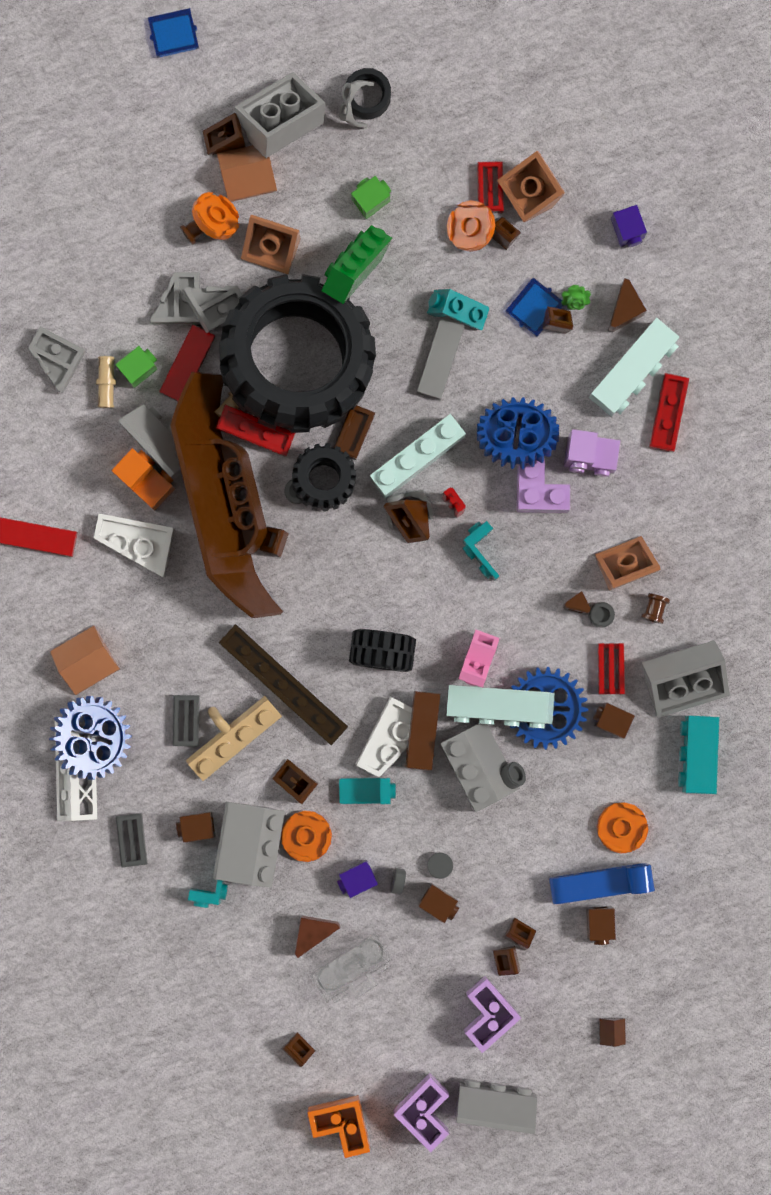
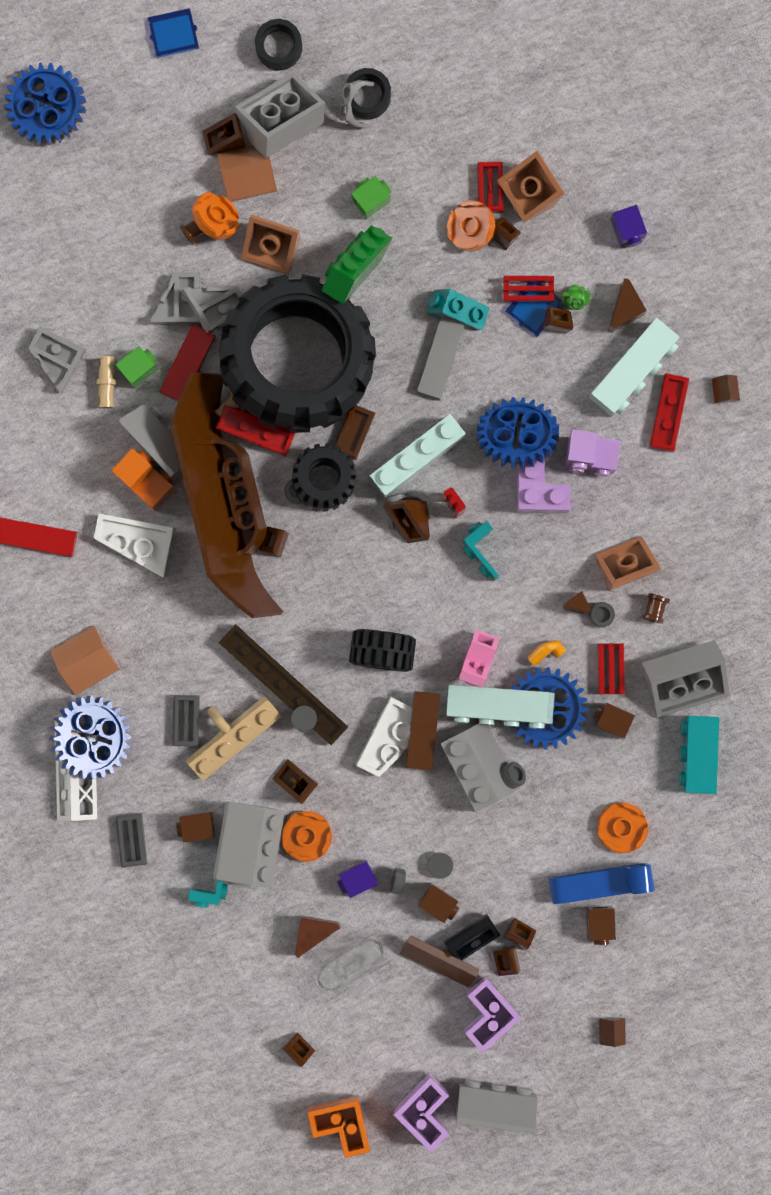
(55, 84): none -> blue gear
(273, 26): none -> black tyre
(304, 718): none -> dark grey tile
(366, 791): teal bracket -> none
(439, 961): none -> reddish brown tile
(472, 938): none -> black brick
(528, 298): none -> red tile
(544, 650): none -> light orange arm
(725, 389): none -> reddish brown slope

